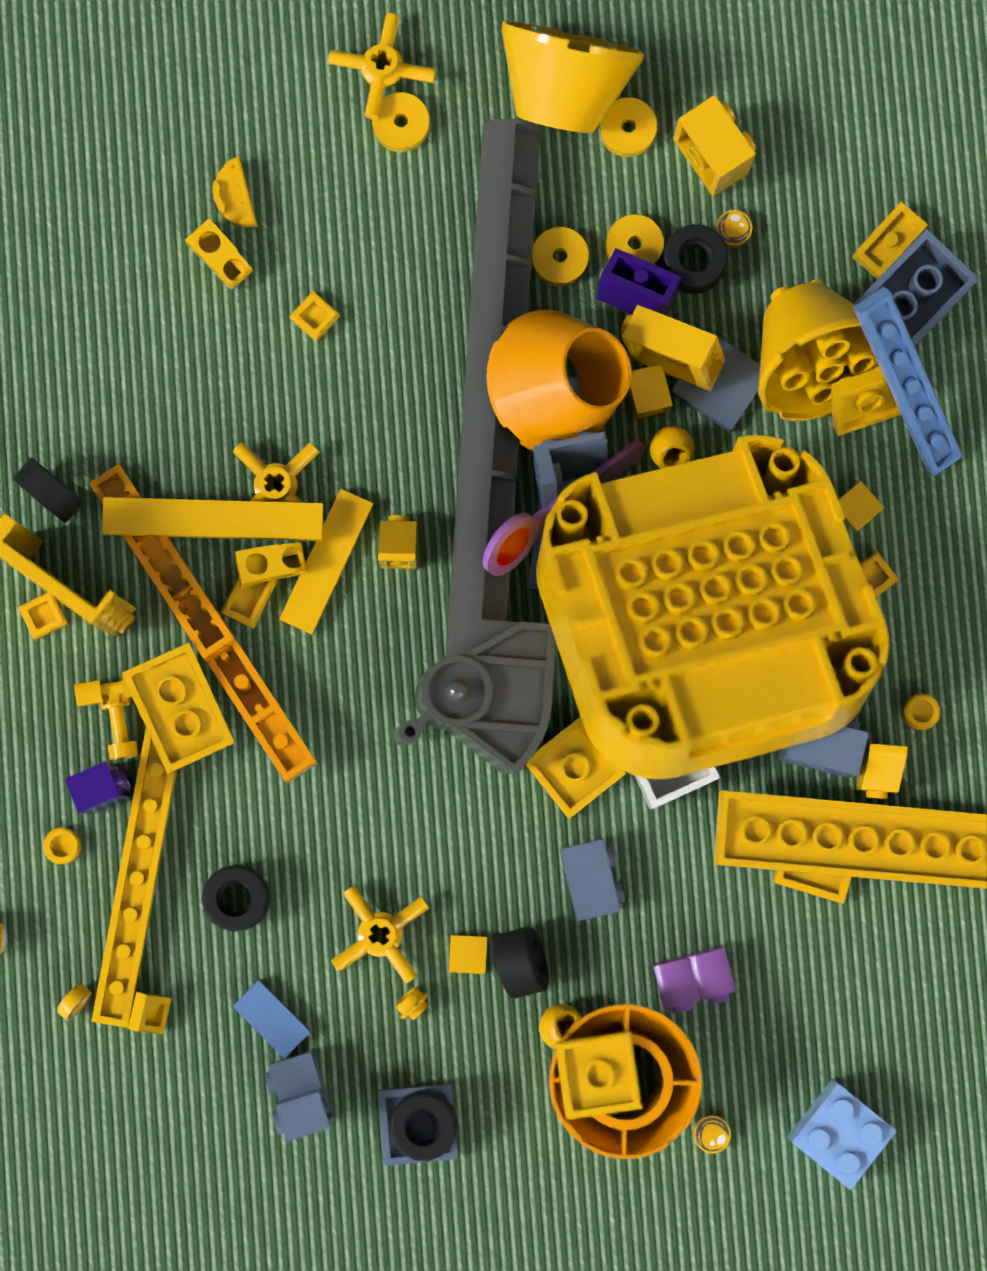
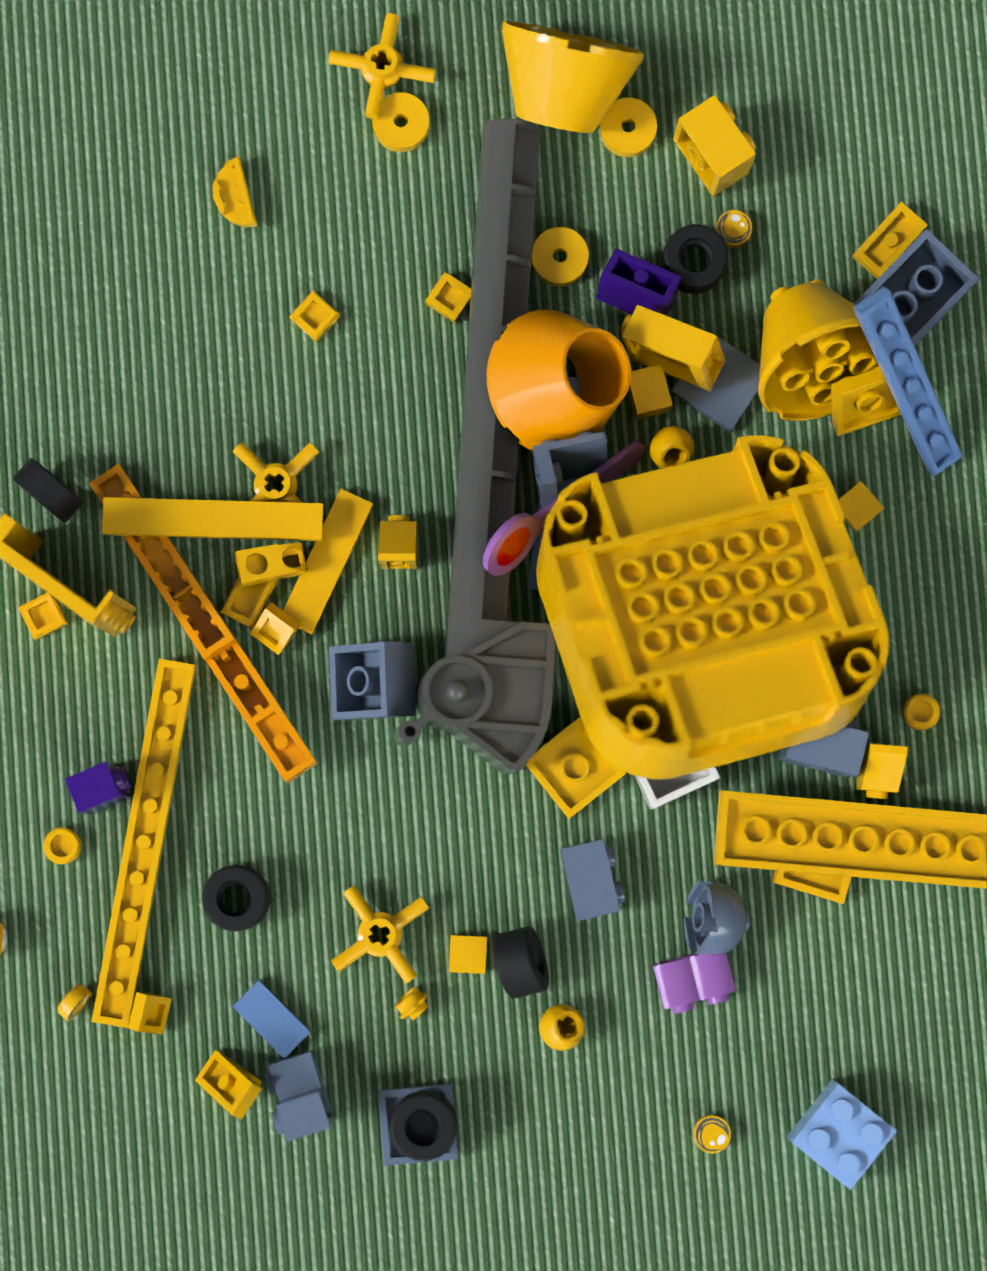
(113, 698): yellow bar -> none
(178, 708): yellow plate -> none
(219, 254): yellow leg -> none
(229, 1084): none -> yellow slope
(275, 628): none -> yellow tile
(372, 681): none -> sand blue brick
(449, 297): none -> yellow tile
(598, 1075): yellow tile -> none
(638, 228): yellow piece -> none
(668, 1107): light orange cone -> none
(716, 920): none -> sand blue cylinder
(878, 573): yellow tile -> none

